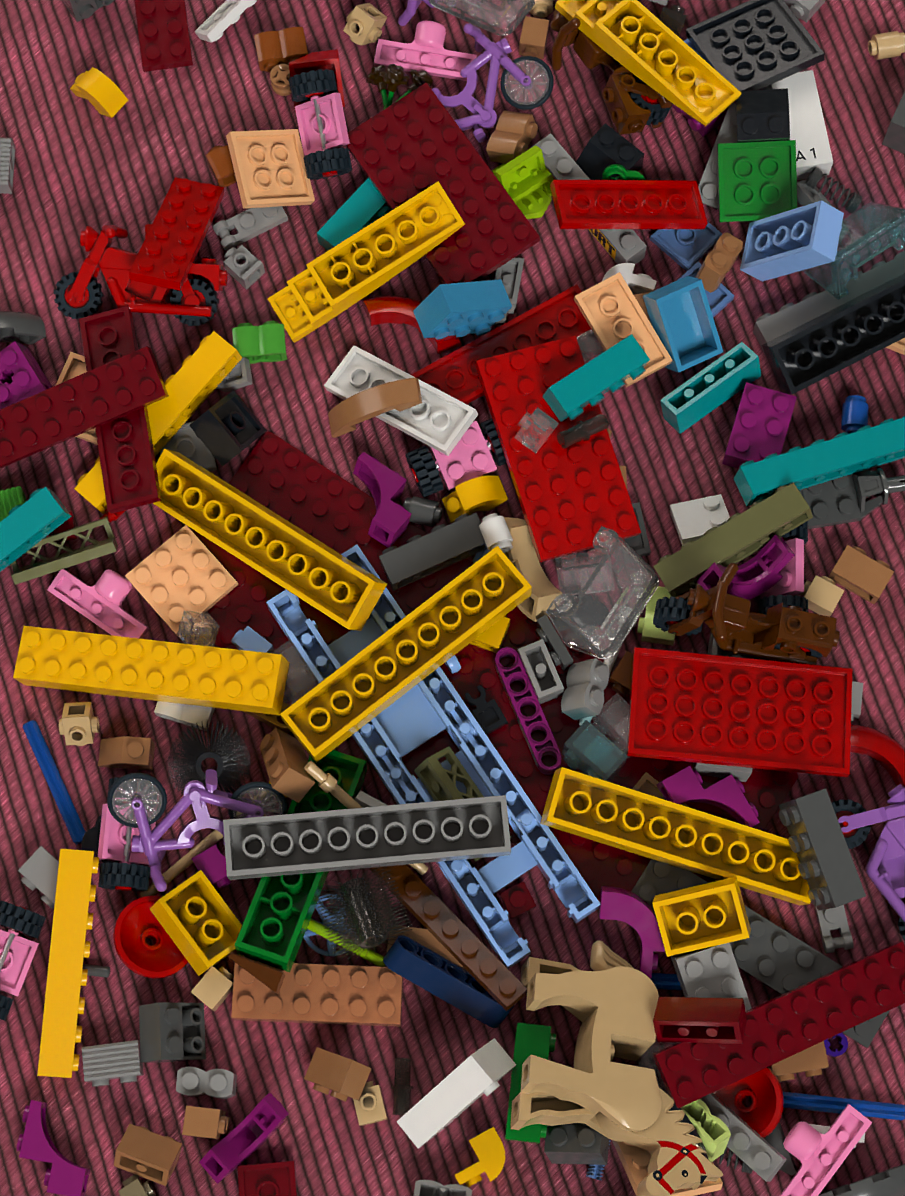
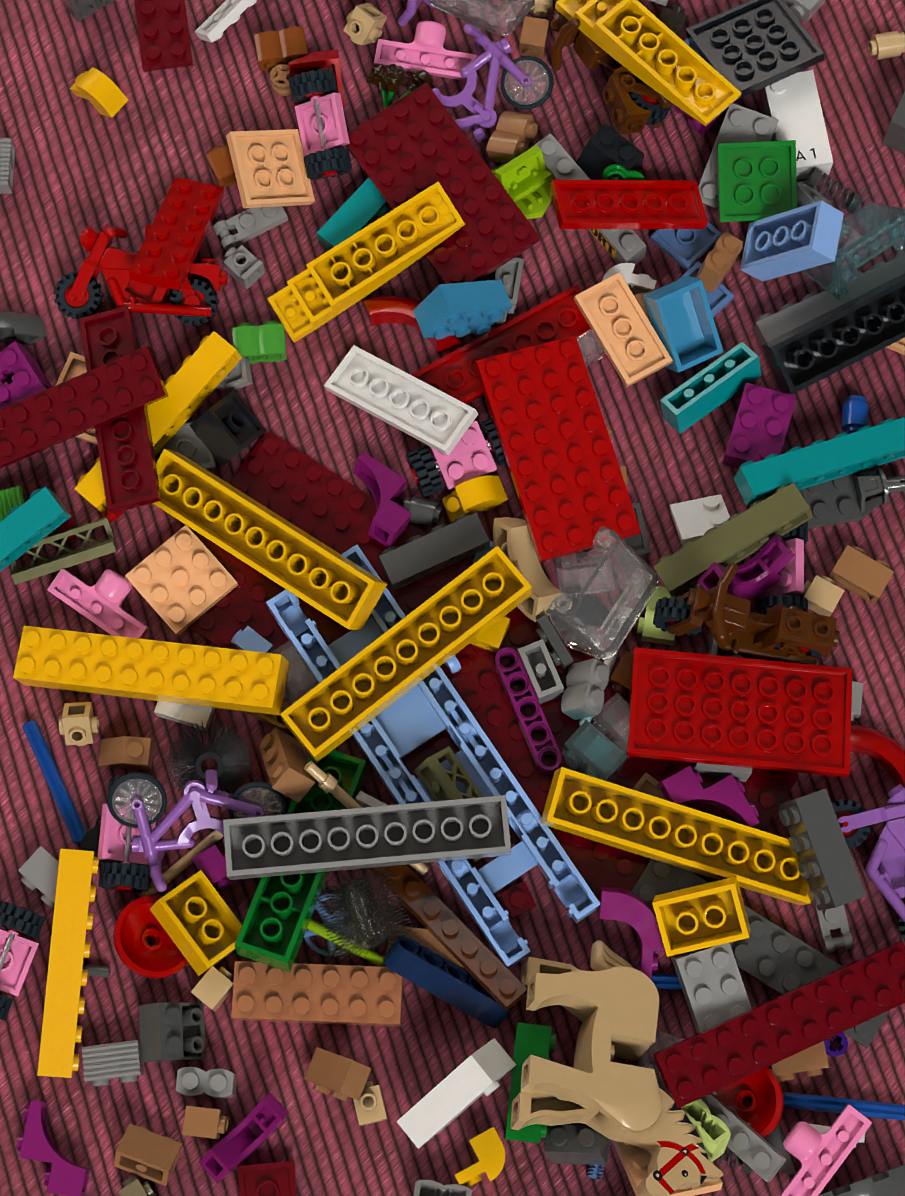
(198, 629): clear brick -> none
(266, 974): reddish brown slope -> none
(373, 402): medium nougat slope -> none
(402, 1086): clear smoke axle -> none
(486, 713): black plate -> none
(496, 532): white brick -> none
(535, 429): clear brick -> none
(582, 430): clear smoke axle -> none
(596, 378): teal brick -> none
(700, 1020): dark red brick -> none
(763, 116): black slope -> none

